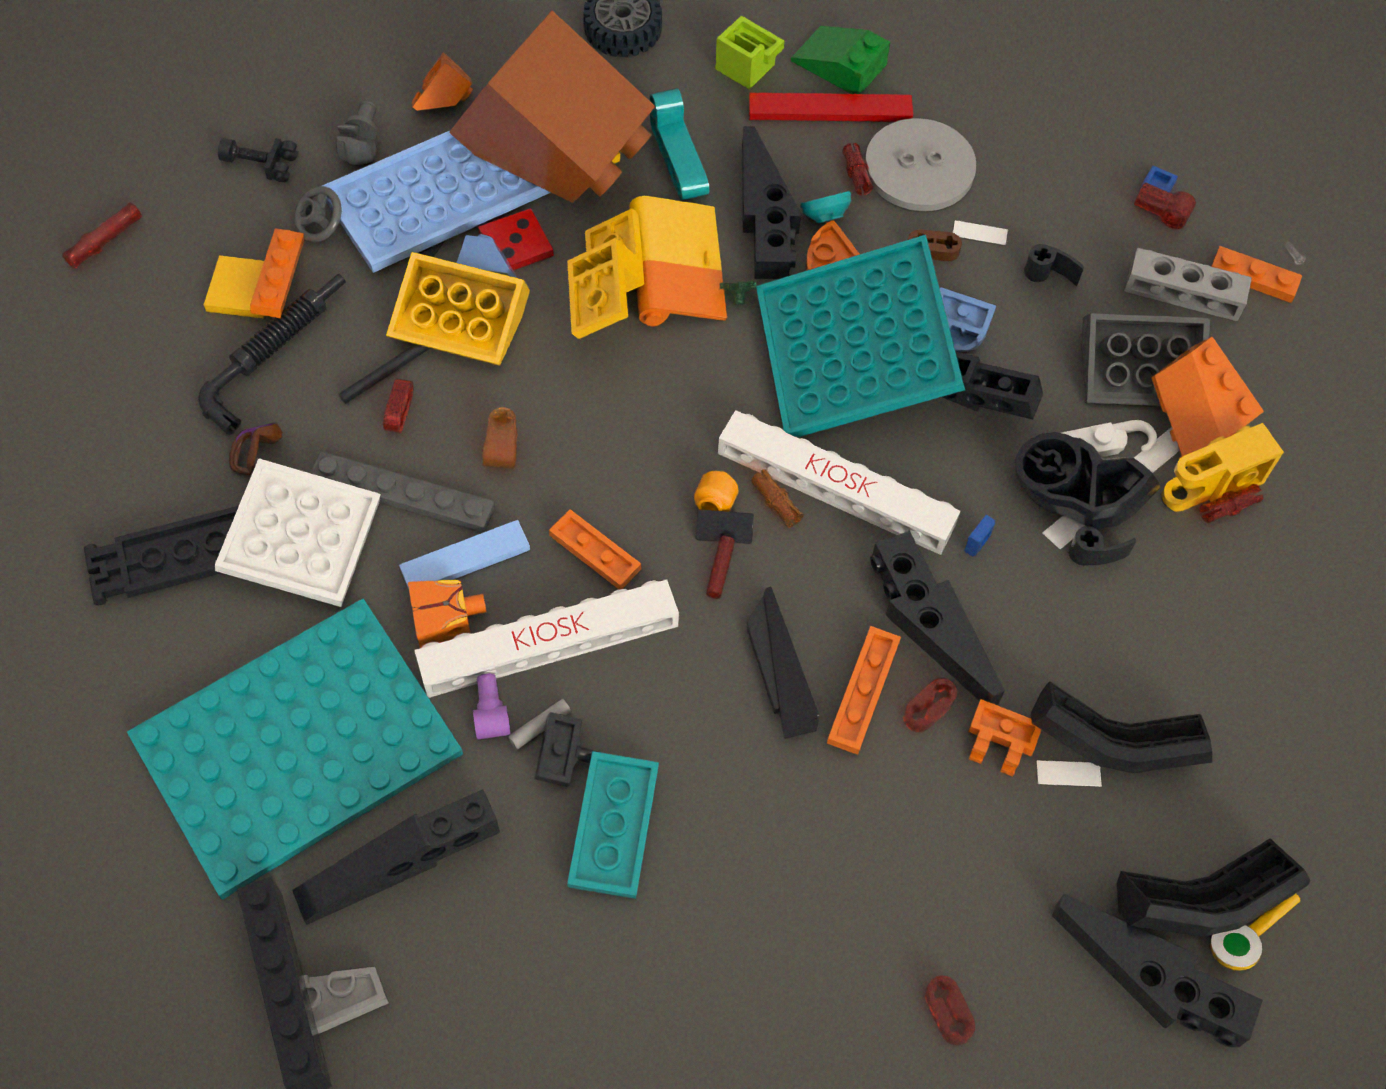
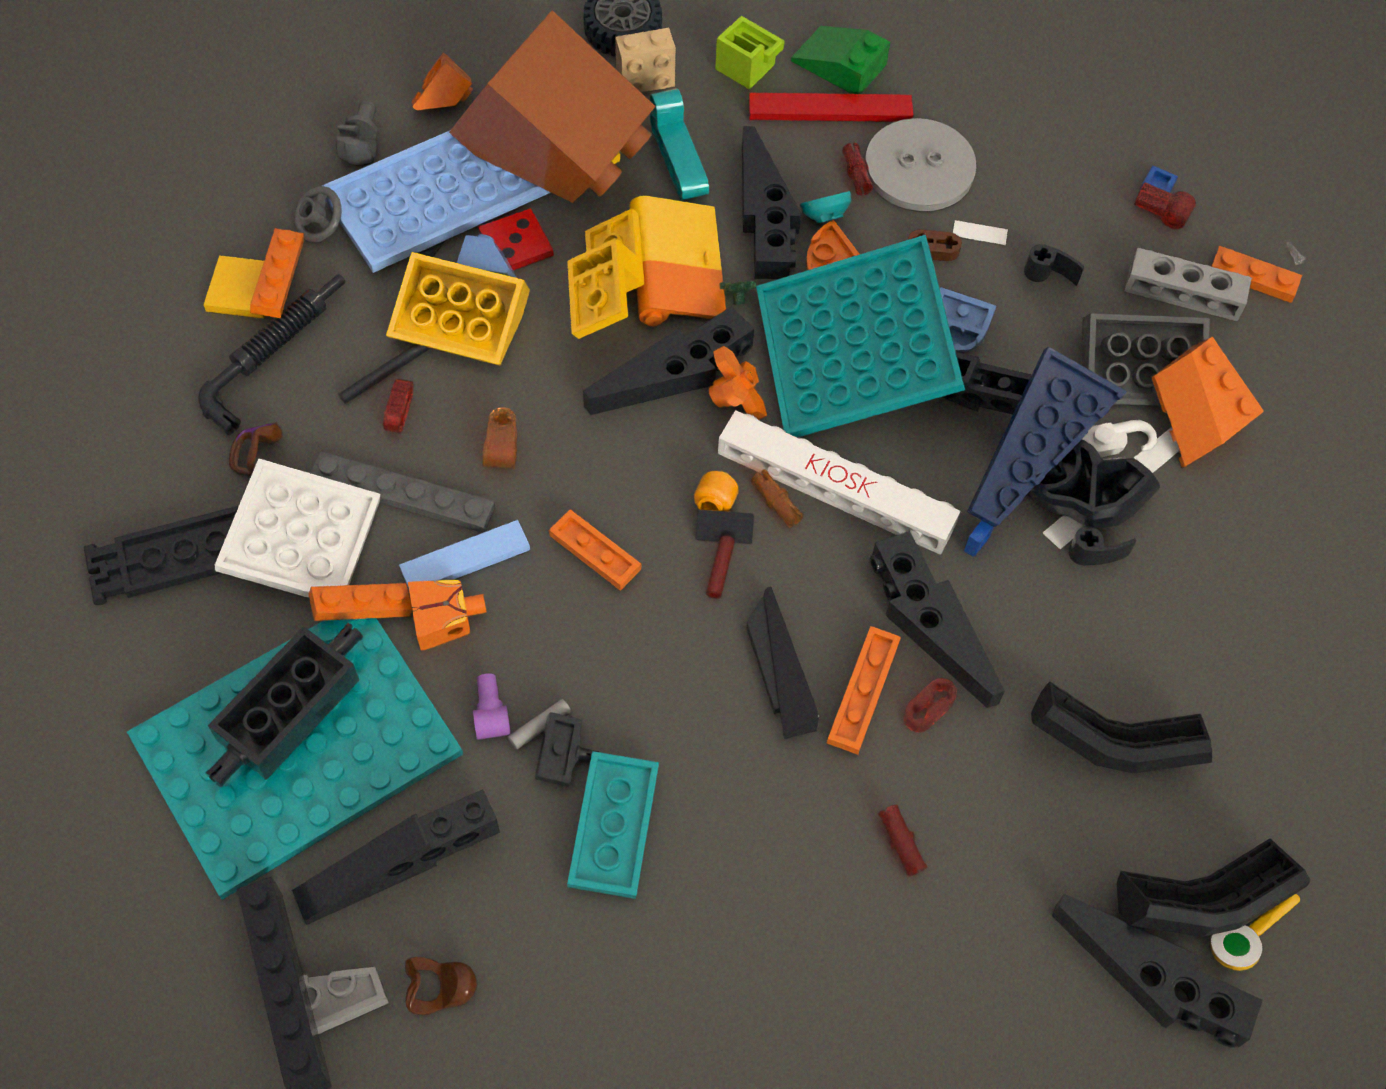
(93, 242): clear red pin -> none
(273, 168): black bar -> none
(283, 703): none -> black brick
(360, 601): none -> orange plate
(456, 985): none -> reddish brown piece
(547, 637): white brick -> none
(647, 59): none -> tan brick
(650, 372): none -> black brick
(736, 384): none -> orange plant
(902, 840): none -> clear red pin
(957, 1007): clear red beam -> none
(1004, 728): orange plate -> none
(1046, 425): none -> dark blue wing
(1068, 773): white sticker -> none
(1223, 467): yellow brick -> none
(1231, 503): clear red pin -> none

